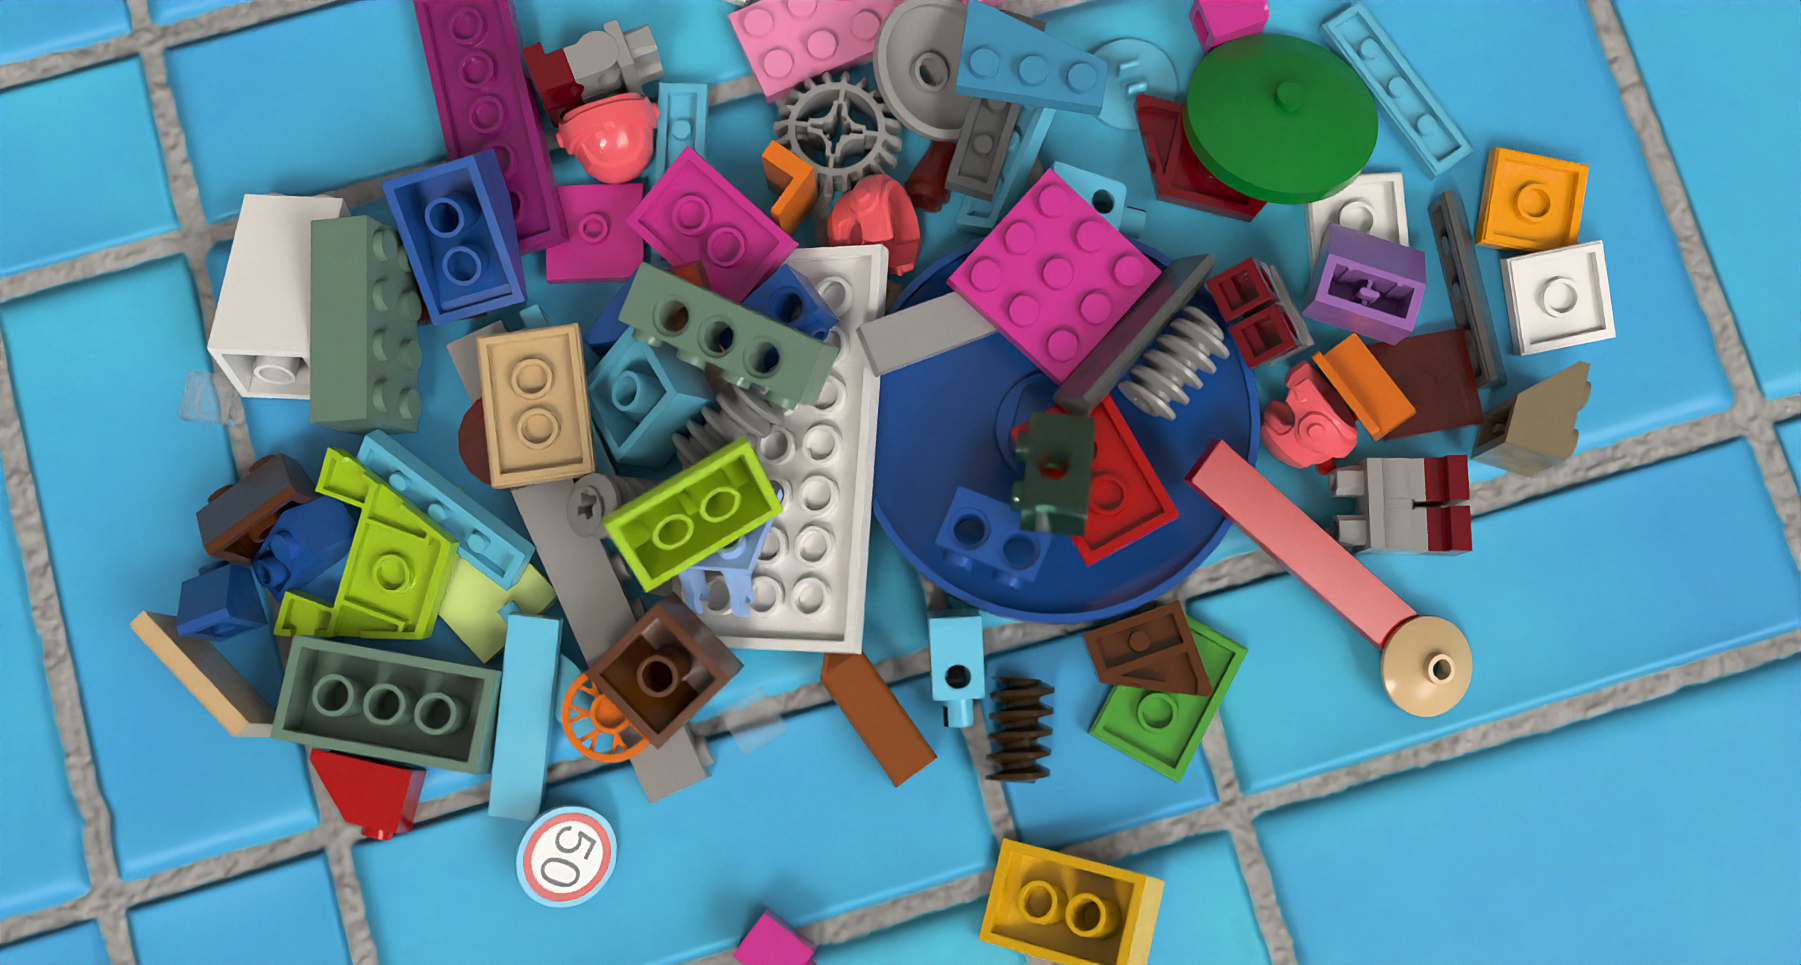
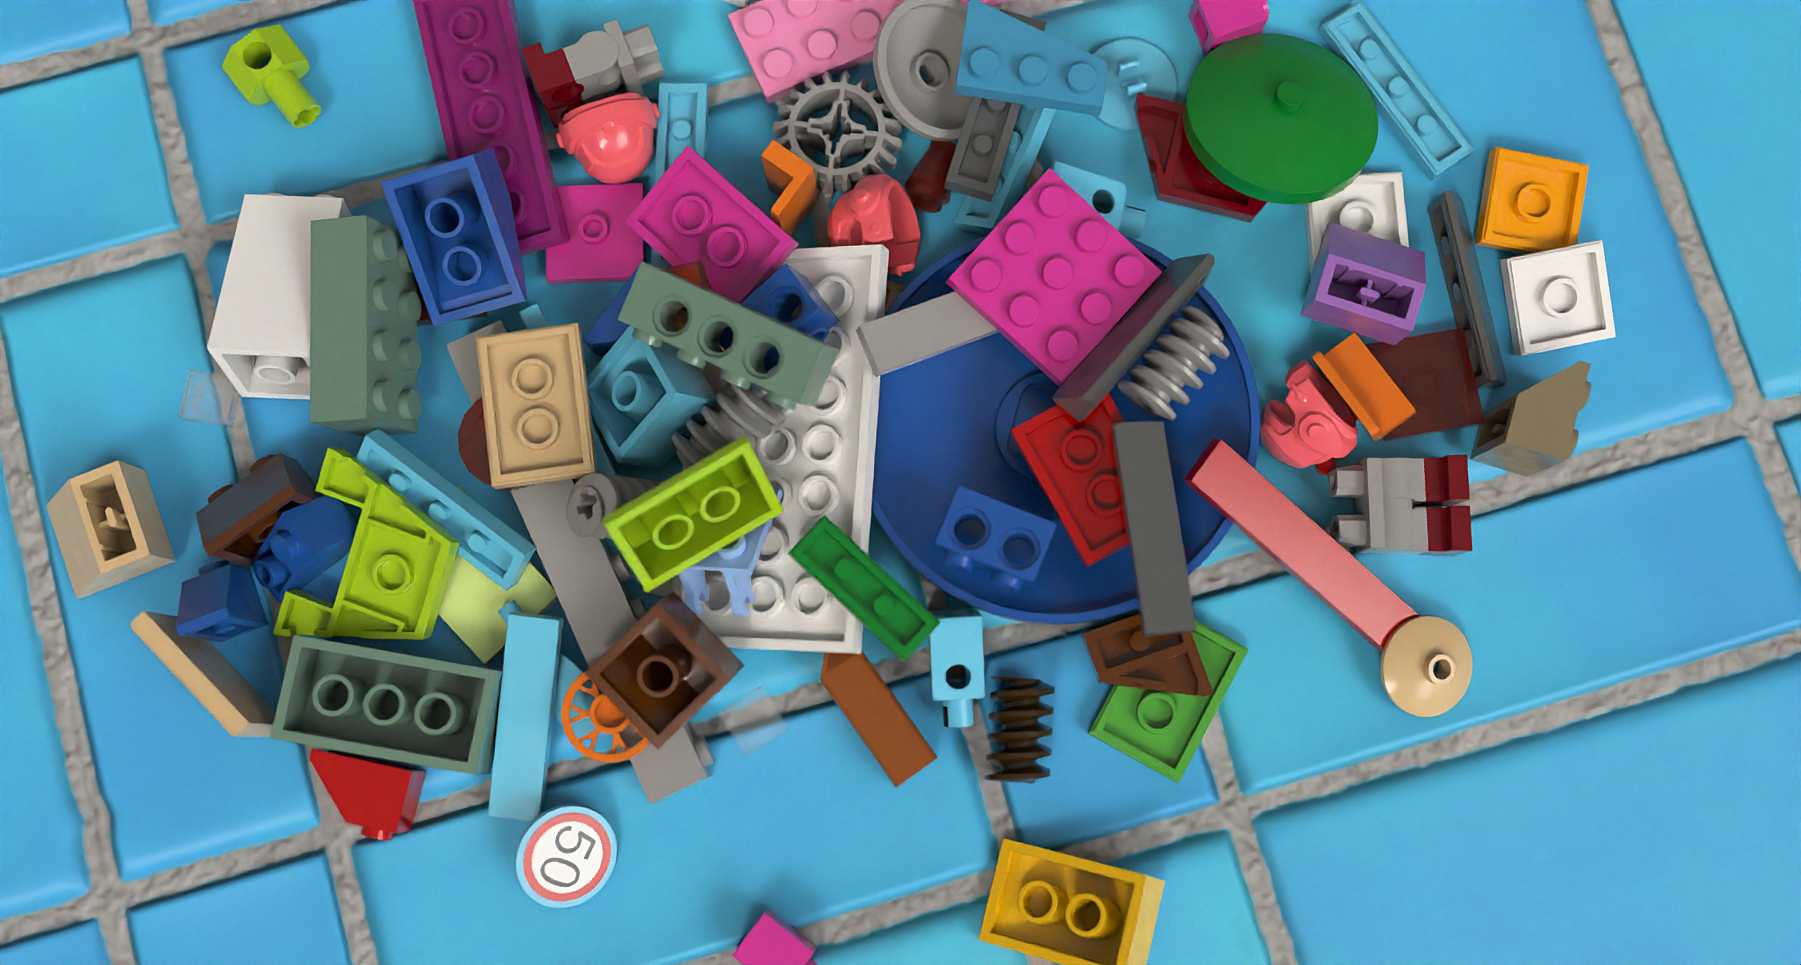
(109, 527): none -> tan slope
(276, 80): none -> lime piece
(863, 588): none -> green tile
(1060, 503): clear green brick -> none
(1152, 528): none -> dark grey slope
(1271, 320): dark red hips -> none

